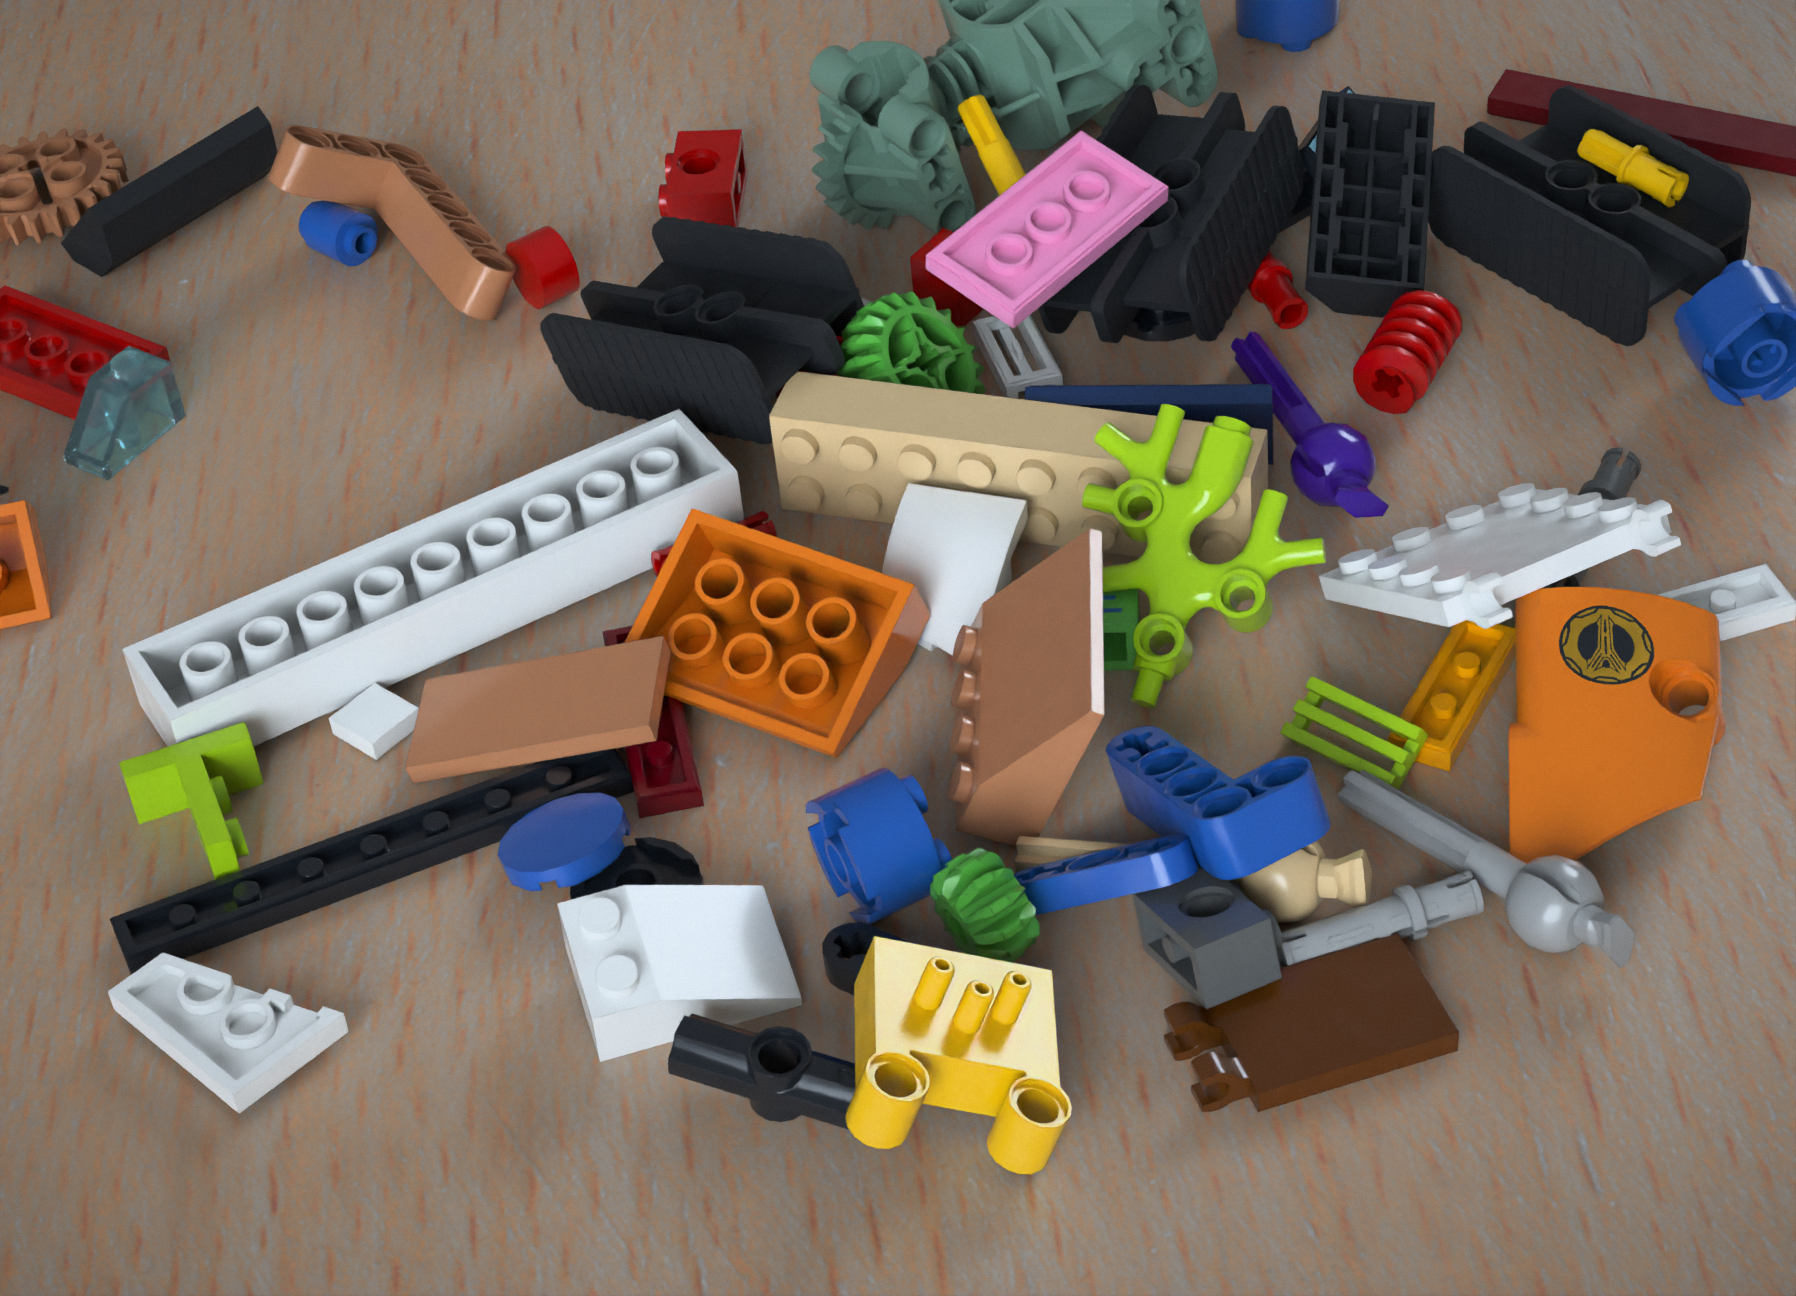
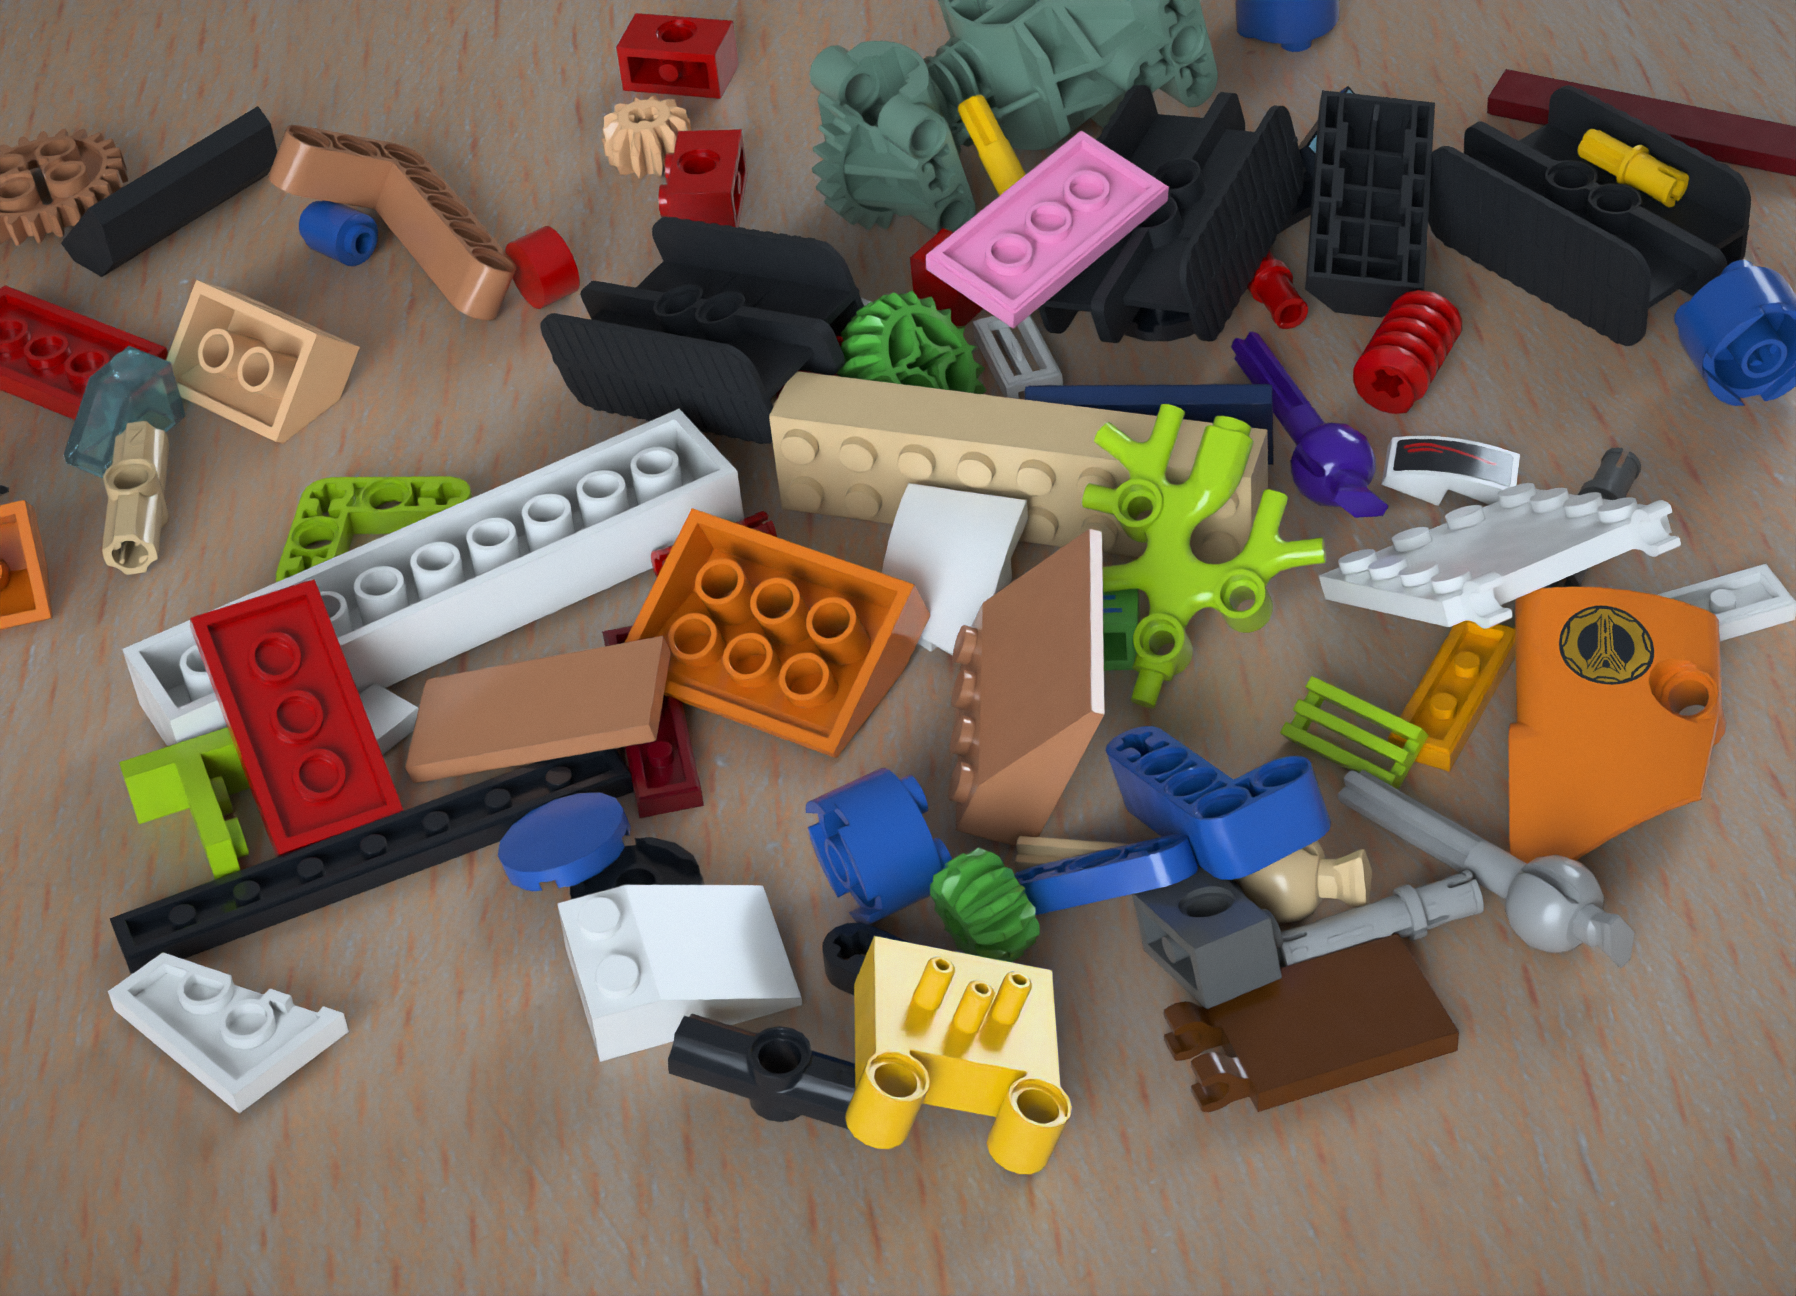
(136, 498): none -> tan piece
(256, 363): none -> light nougat slope
(295, 716): none -> red plate
(352, 511): none -> lime beam
(642, 134): none -> light nougat gear
(677, 55): none -> red brick
(1433, 464): none -> slope

